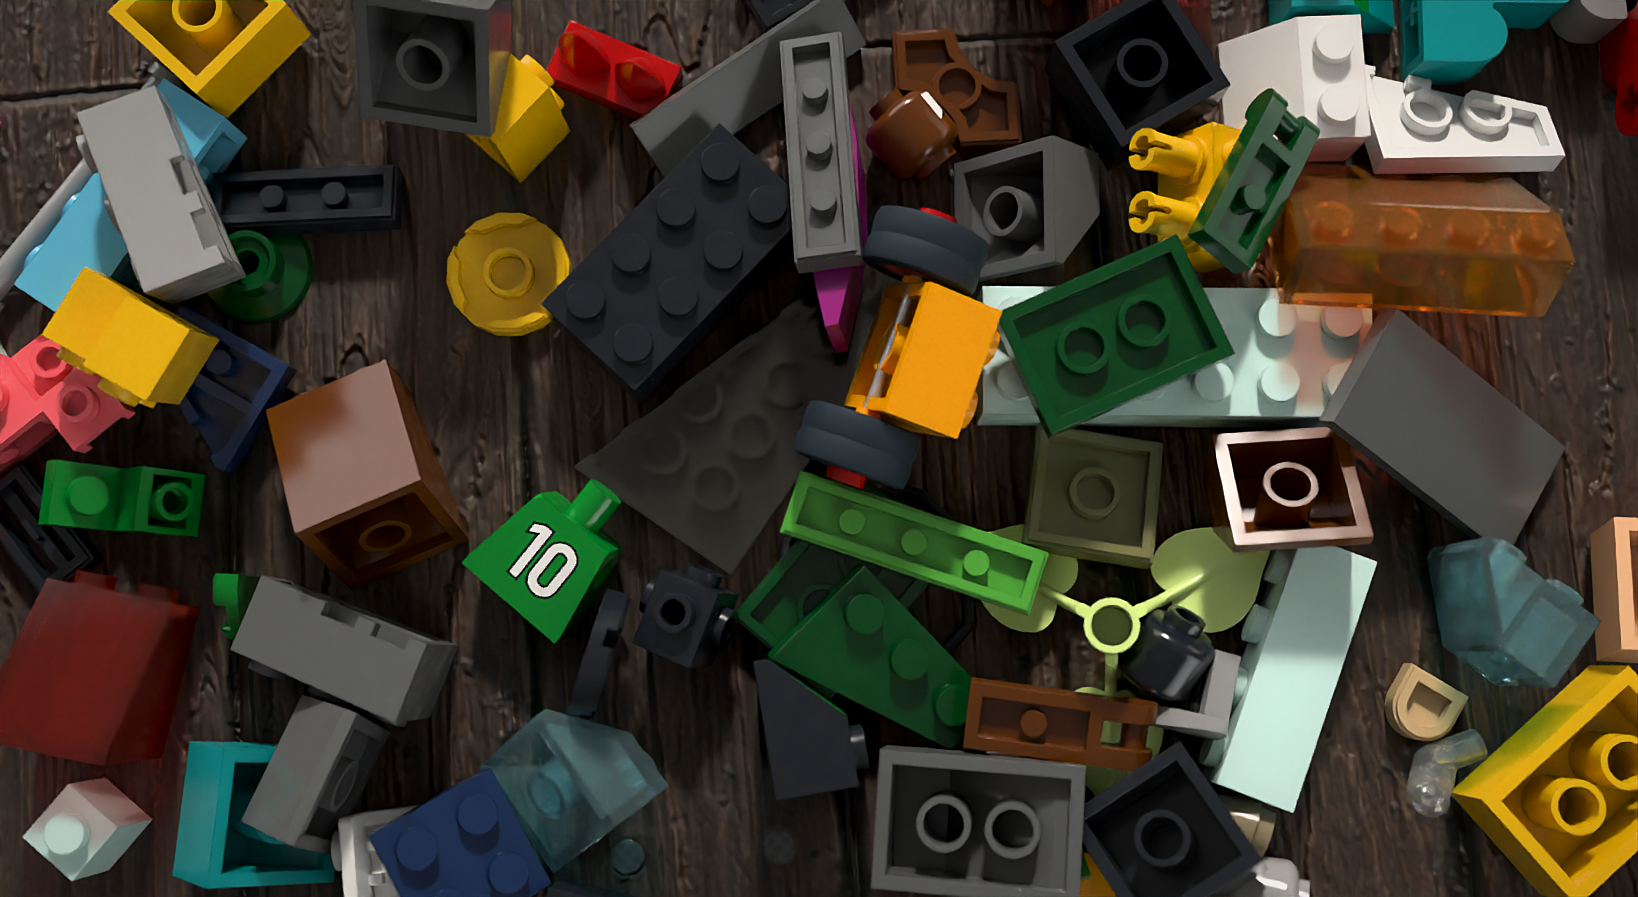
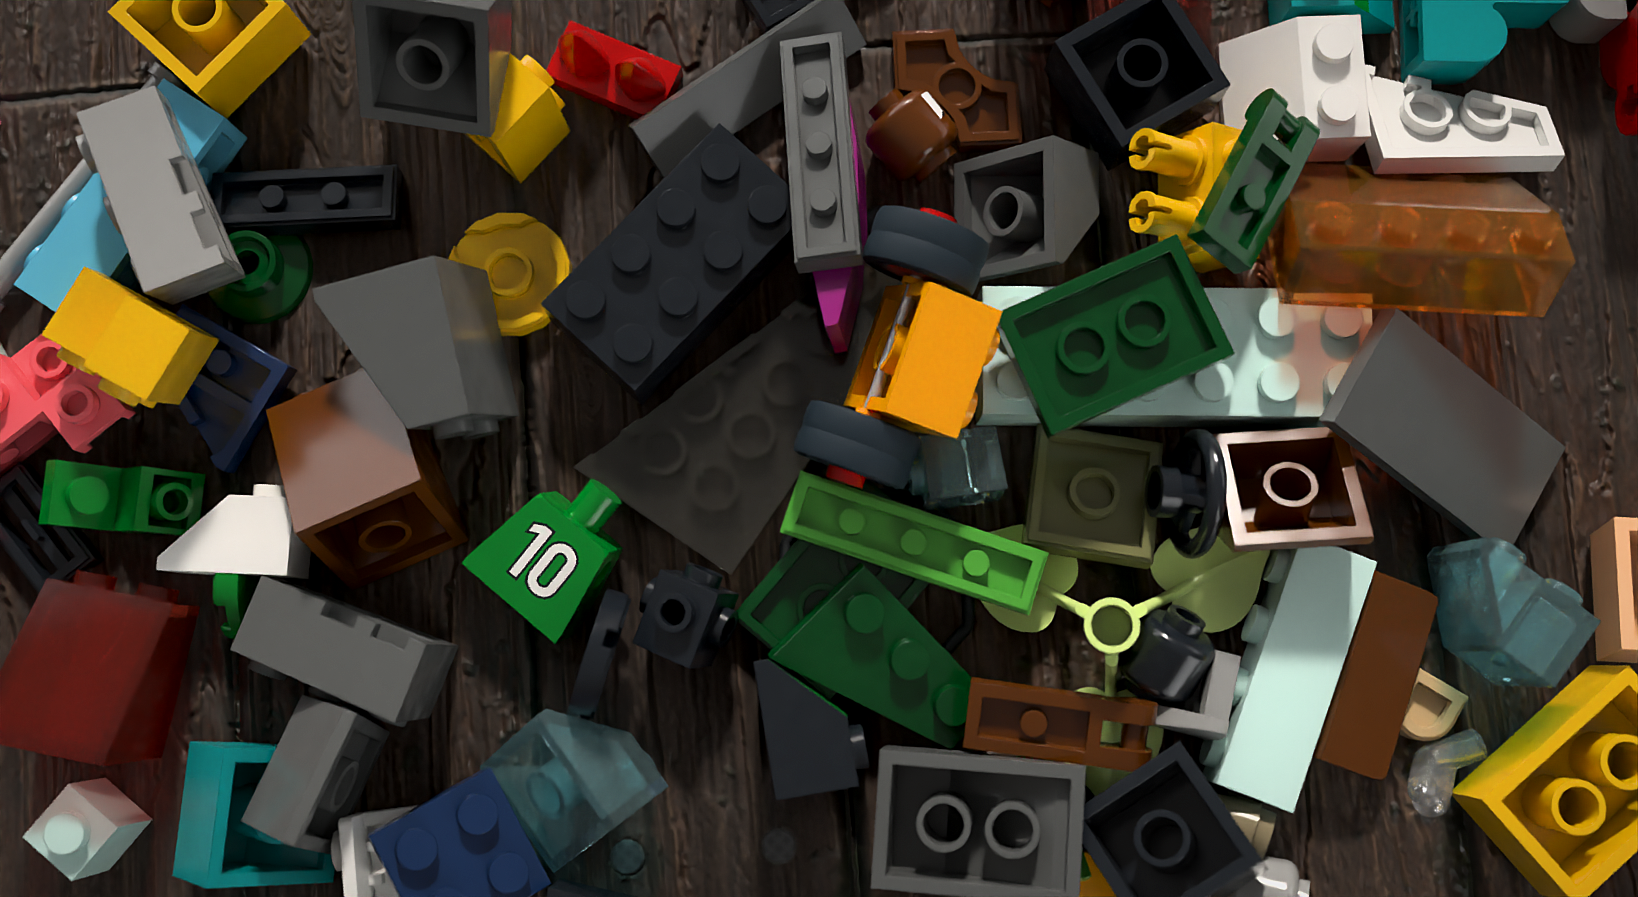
(242, 538): none -> white slope
(427, 344): none -> dark grey slope
(958, 470): none -> clear light blue brick
(1182, 491): none -> black piece
(1377, 678): none -> reddish brown slope

